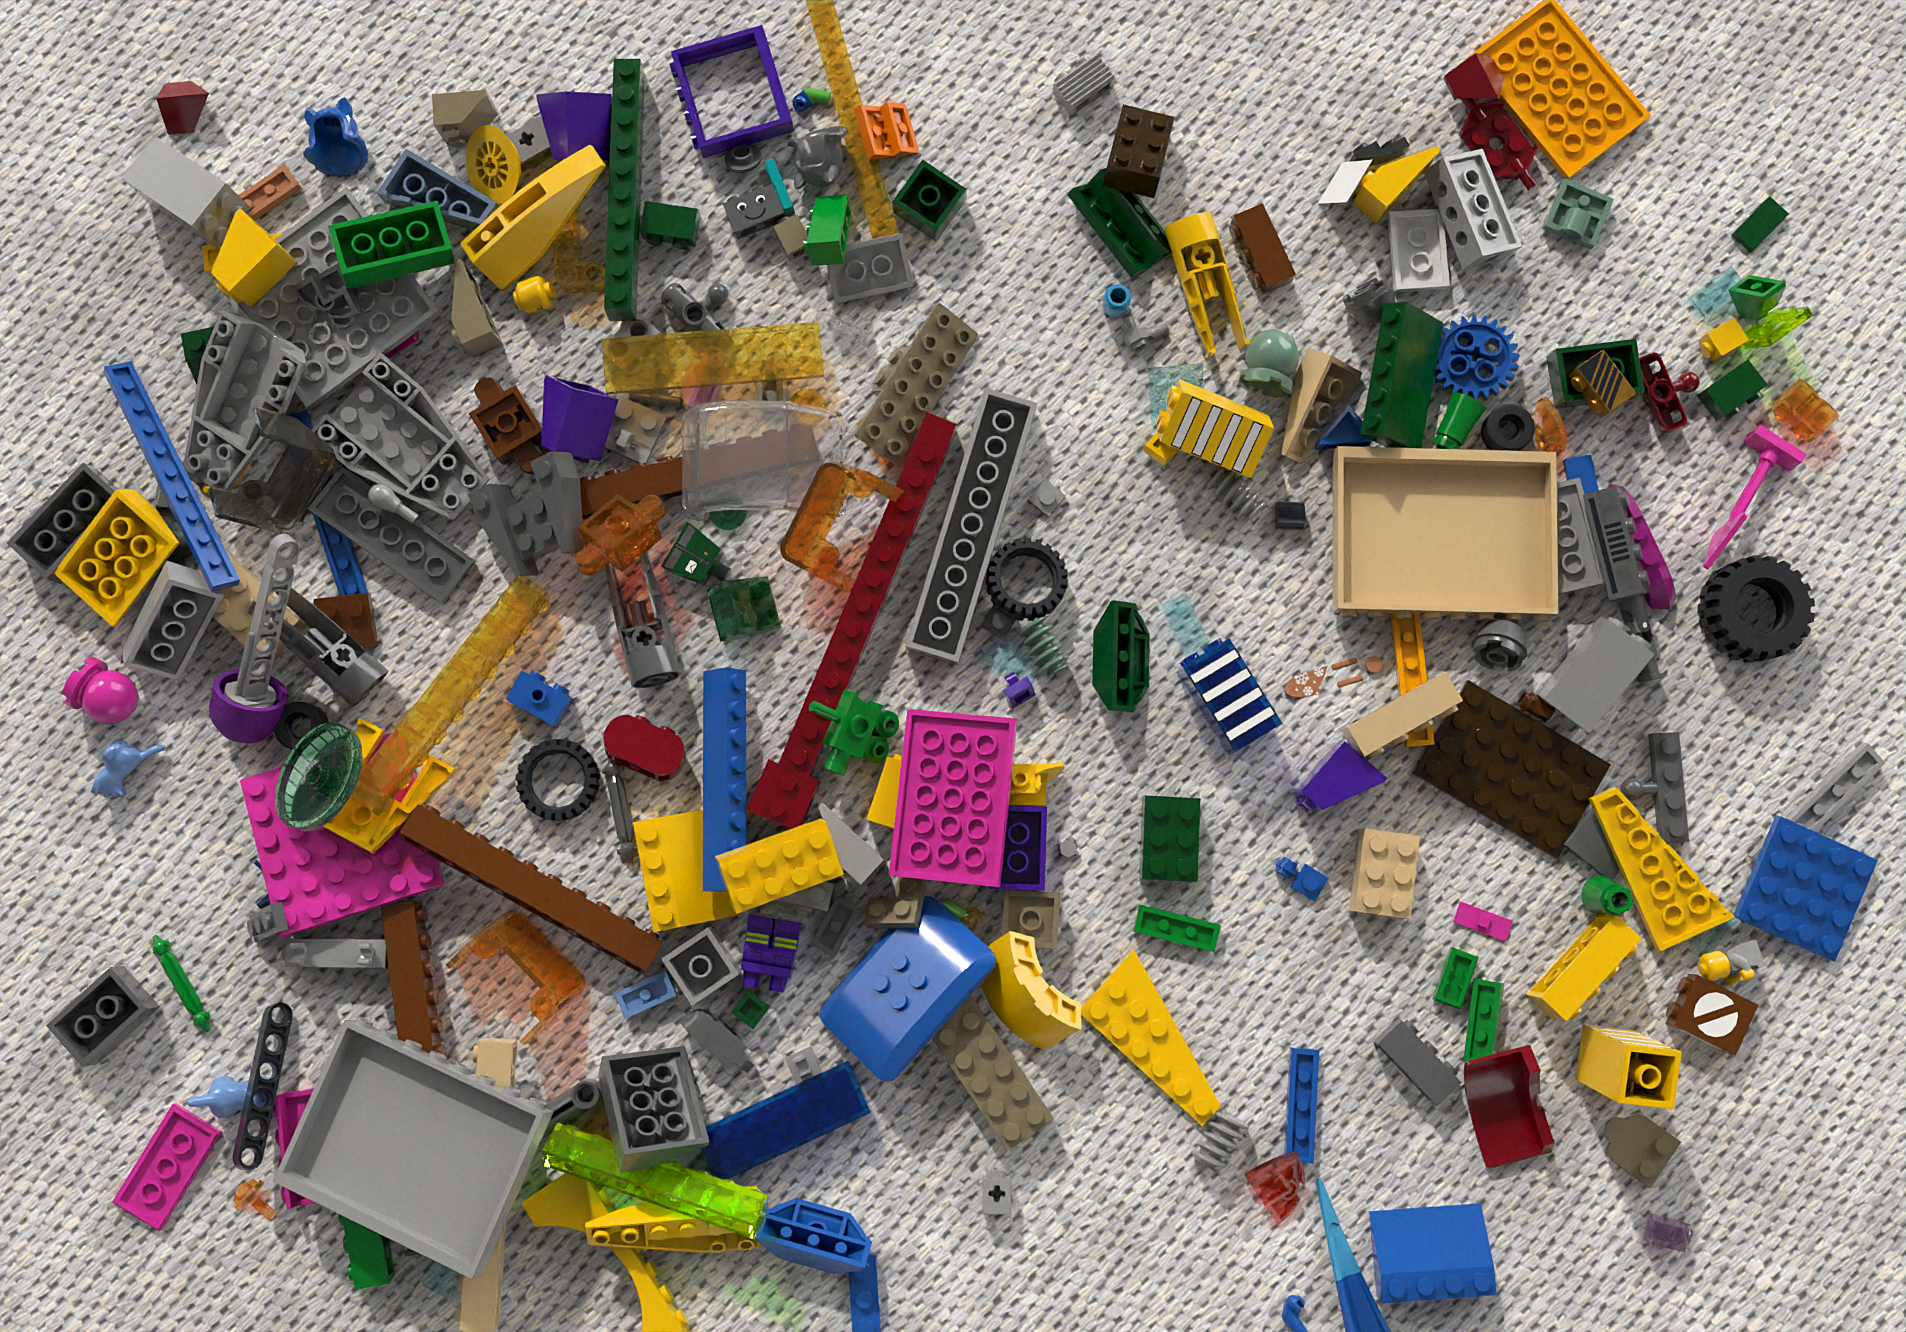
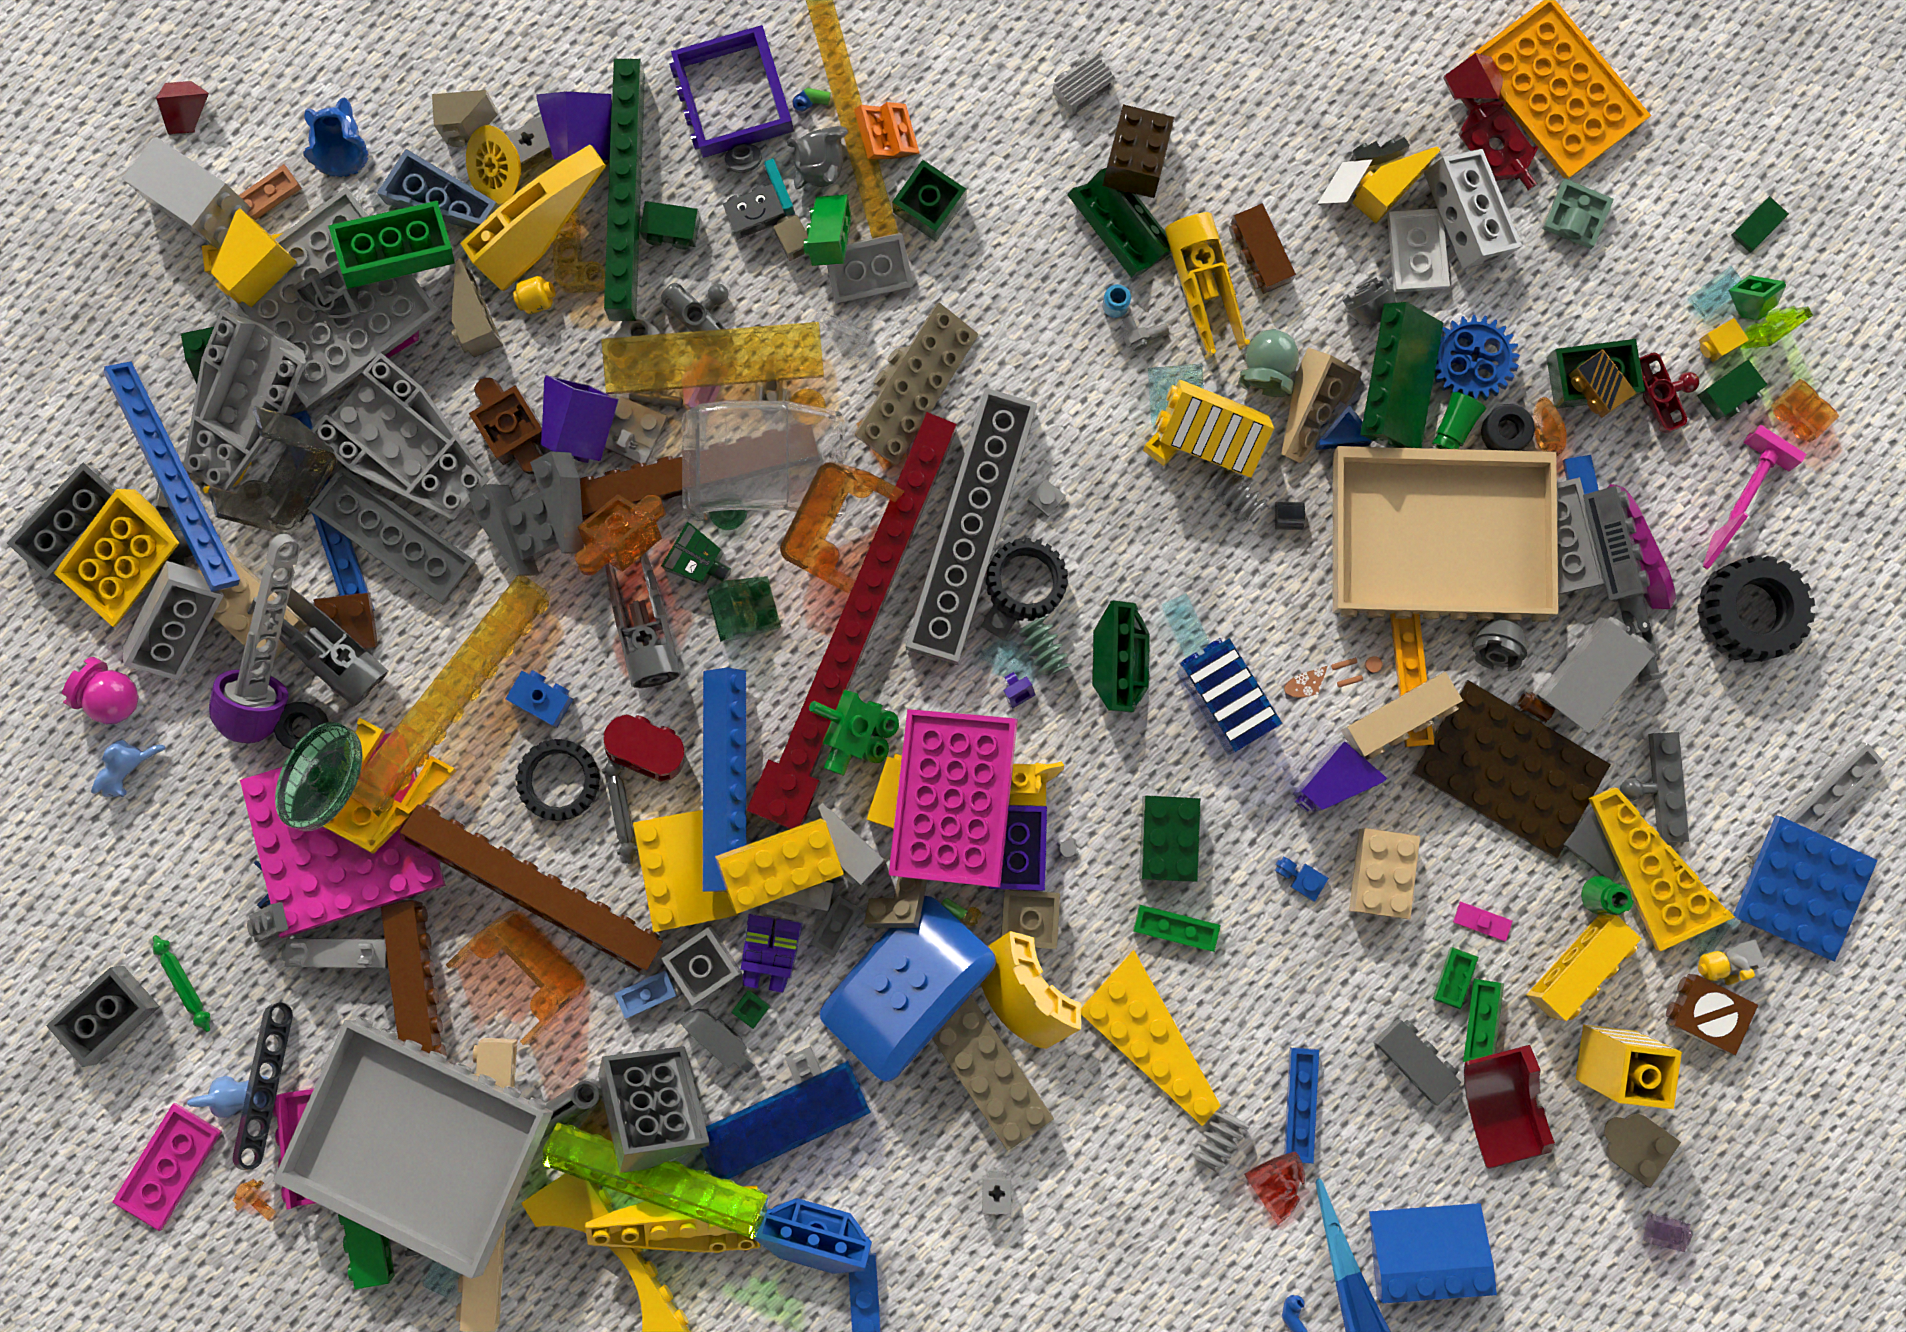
(384, 498): light grey piece -> none

